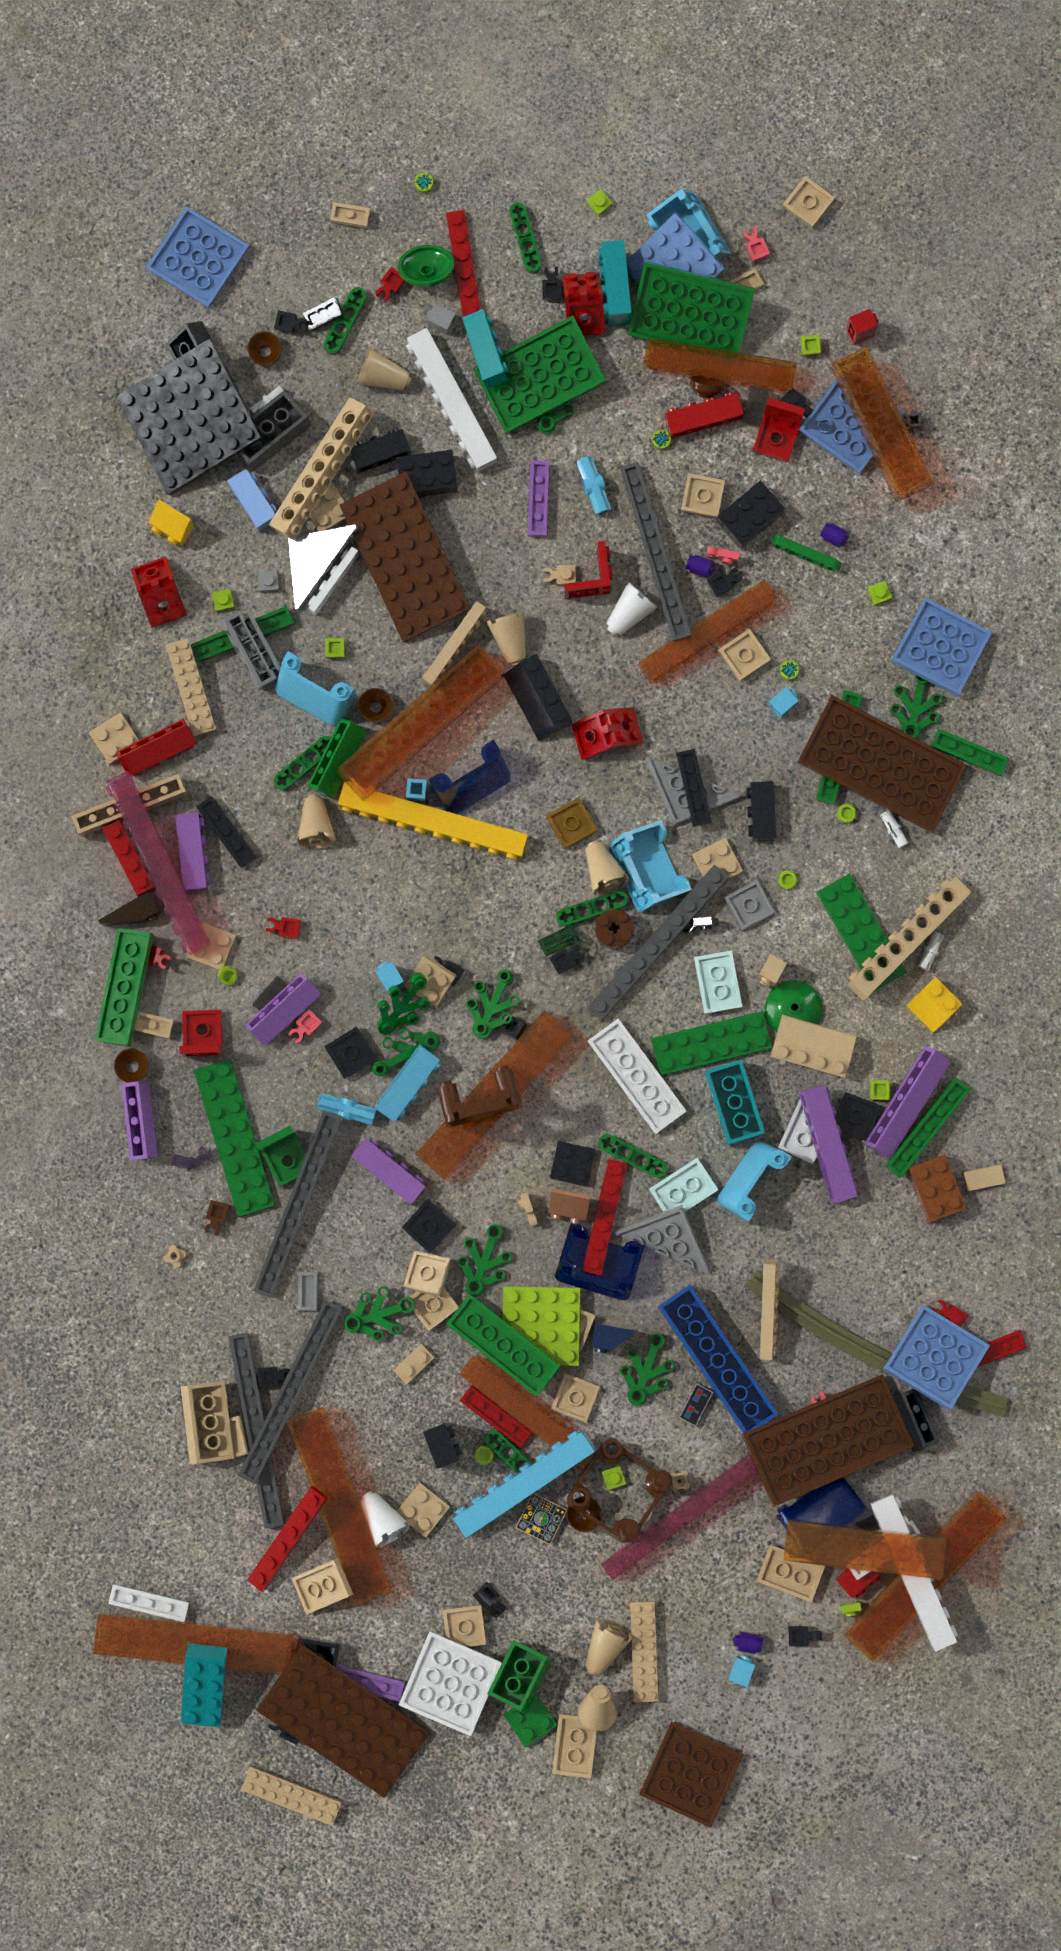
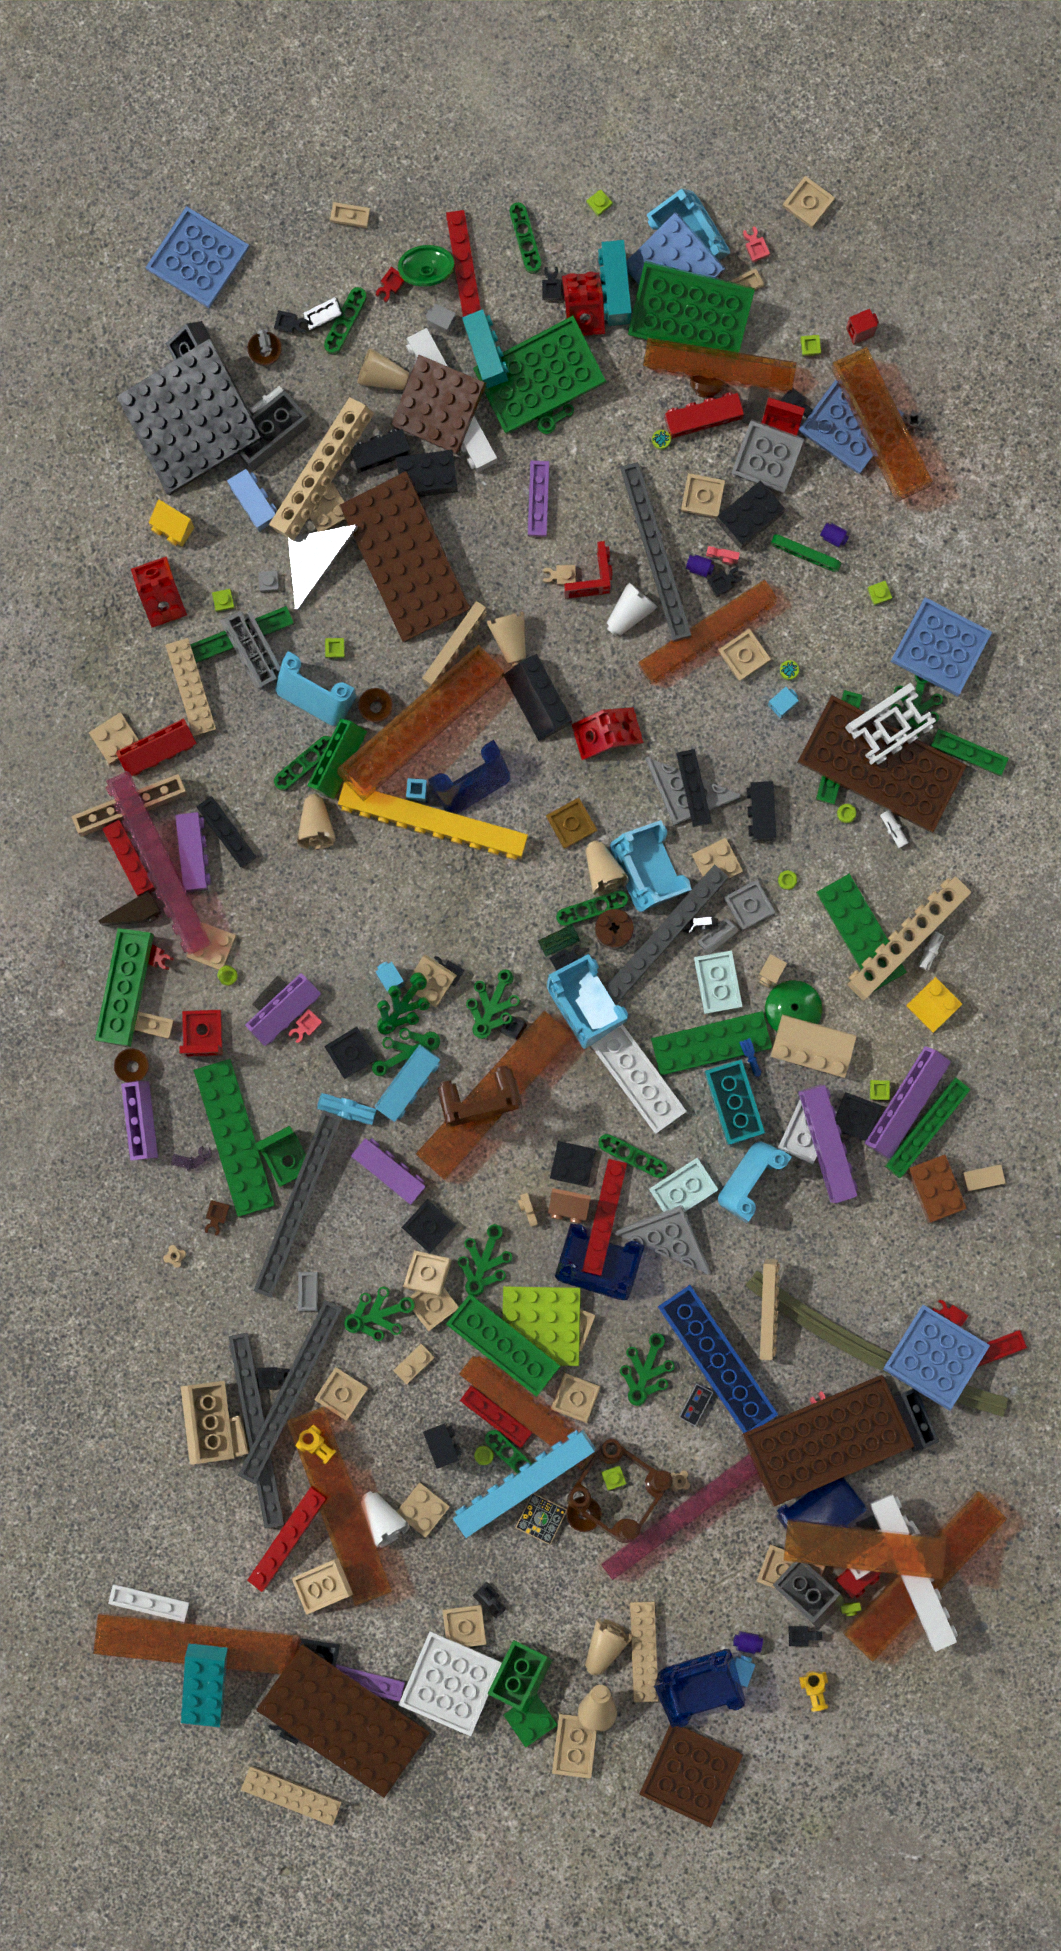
(264, 341): none -> light grey piece
(287, 927): red plate -> none
(316, 1445): none -> yellow connector
(337, 574): white plate -> none
(341, 1393): none -> tan plate
(424, 182): tile -> none
(438, 404): none -> reddish brown plate
(585, 1001): none -> medium azure windscreen
(593, 485): medium azure piece -> none
(609, 1337): dark blue slope -> none
(699, 1686): none -> clear blue windscreen
(718, 936): none -> light grey plate
(748, 1050): none -> blue piece
(767, 455): none -> light grey plate
(809, 1593): none -> dark grey slope
(816, 1690): none -> yellow connector
(882, 711): none -> white fence

